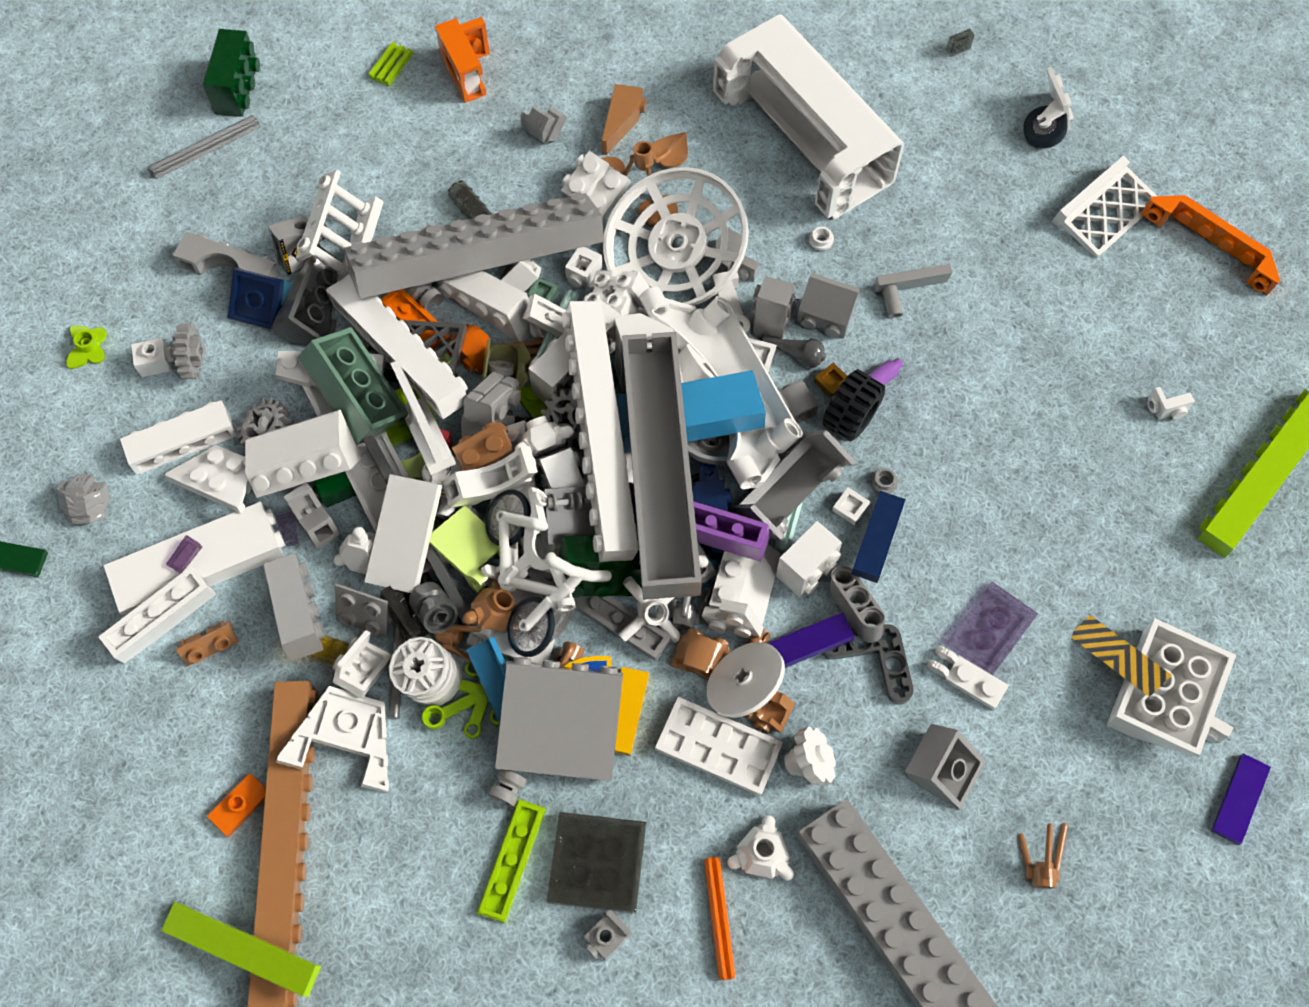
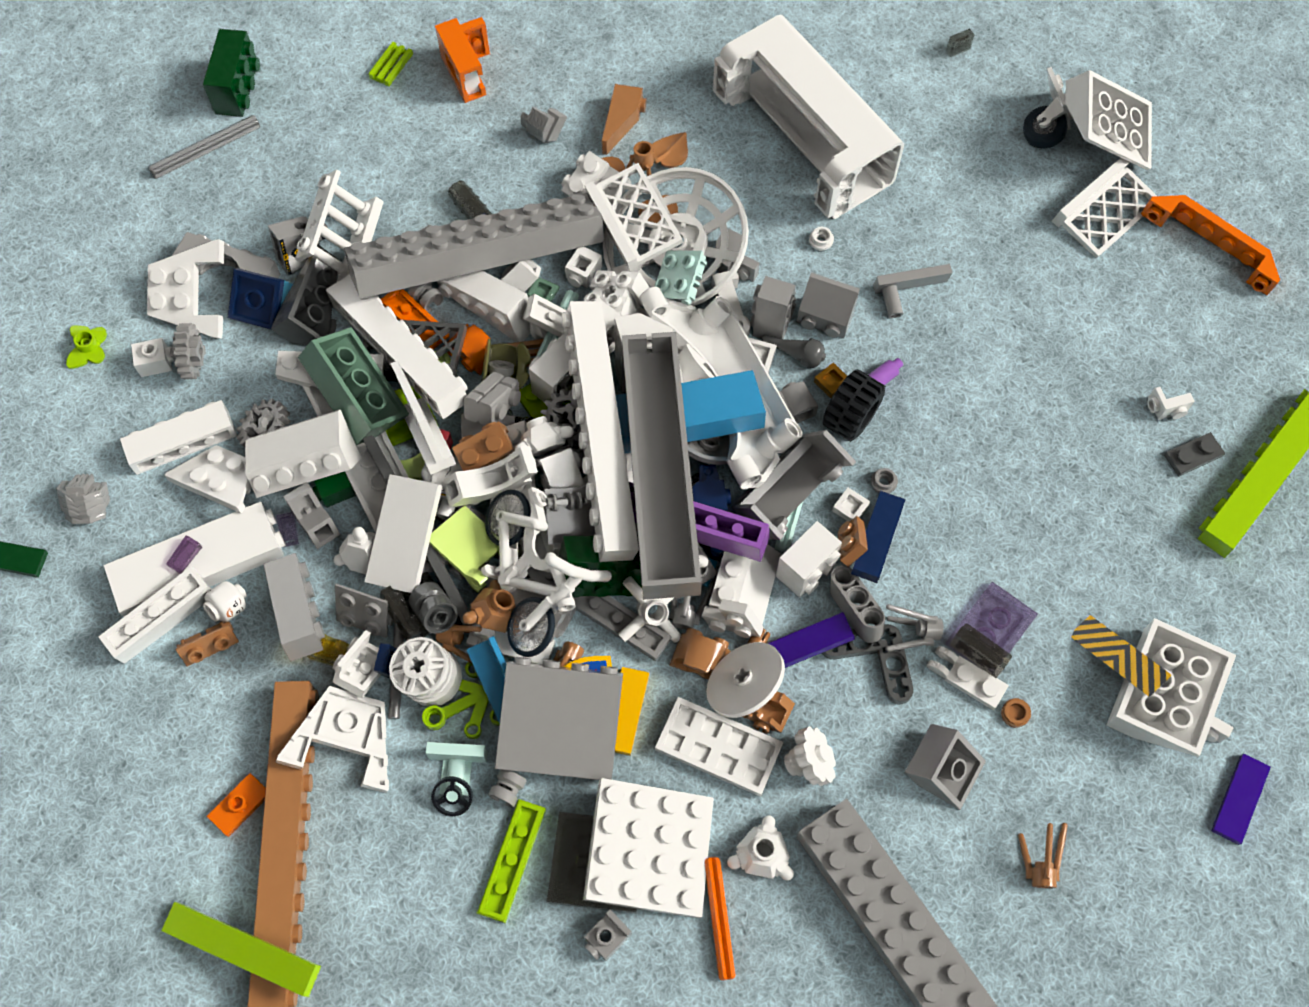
(174, 288): none -> white wing
(225, 601): none -> white head
(383, 659): none -> dark blue tile
(455, 773): none -> light aqua piece
(613, 221): none -> white fence
(649, 848): none -> white plate
(680, 274): none -> light aqua hinge
(853, 540): none -> medium nougat plate
(928, 627): none -> light grey plant
(980, 650): none -> clear smoke bracket
(1016, 712): none -> medium nougat tile
(1111, 117): none -> white slope
(1194, 454): none -> dark grey plate

